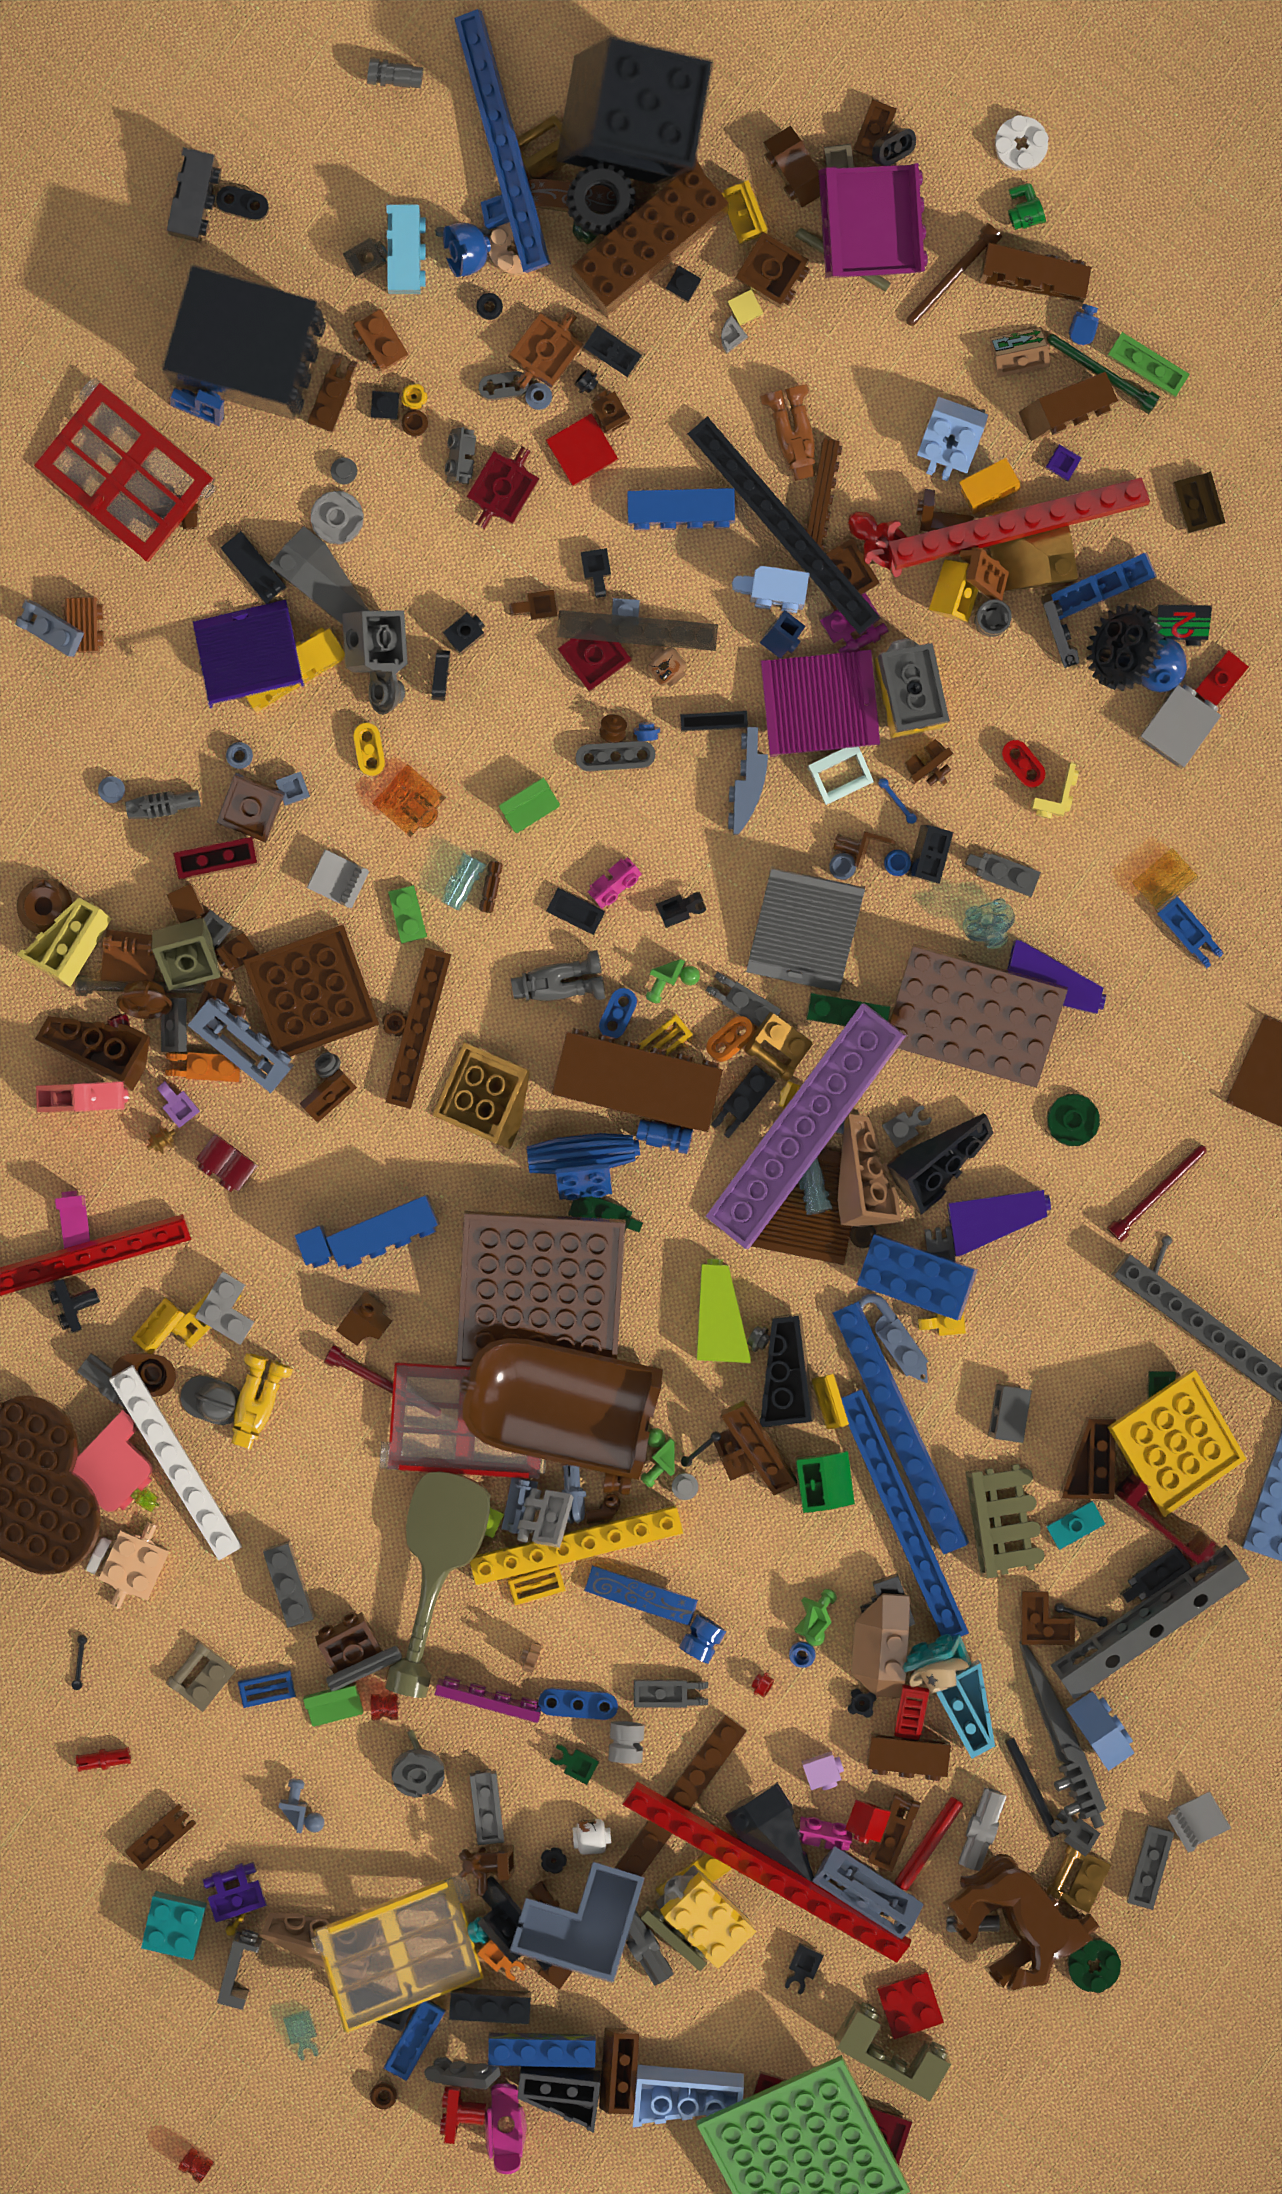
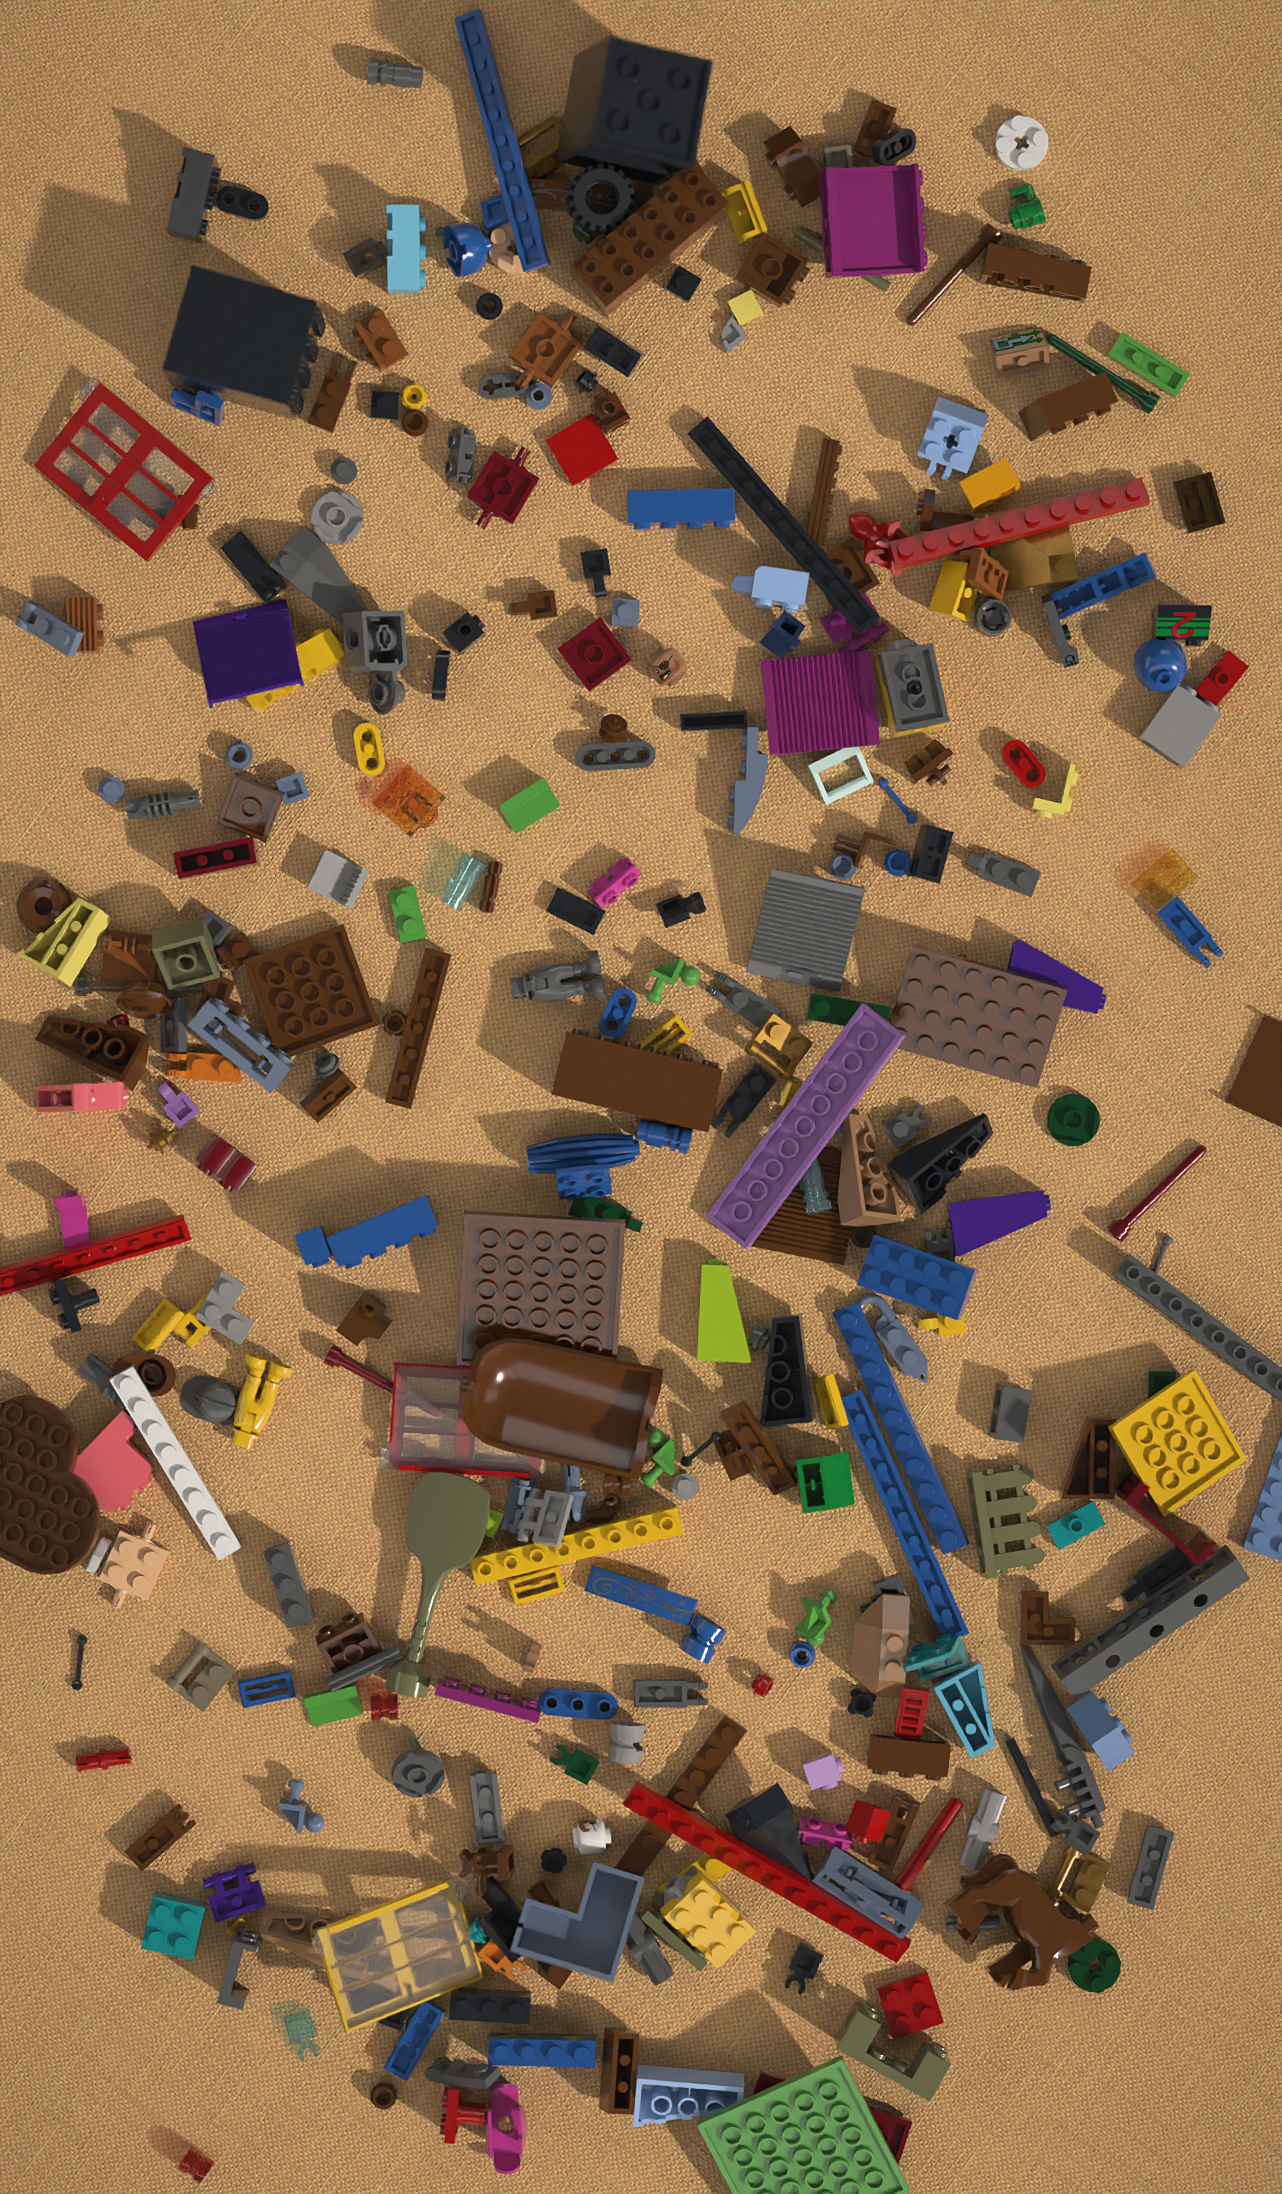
(147, 1500): clear neon green plate -> none
(186, 904): reddish brown brick -> none
(484, 1096): pearl gold slope -> none
(563, 2091): black wedge -> none
(637, 630): clear smoke plate -> none
(647, 731): blue plate -> none
(729, 1037): orange plate -> none
(795, 445): dark orange piece -> none
(938, 1675): tan hat -> none
(989, 923): clear light blue plate -> none
(1063, 462): dark purple tile -> none
(1084, 325): blue arm -> none
(1101, 1621): black hinge -> none
(1125, 647): black gear -> none
(1198, 1821): light grey piece -> none

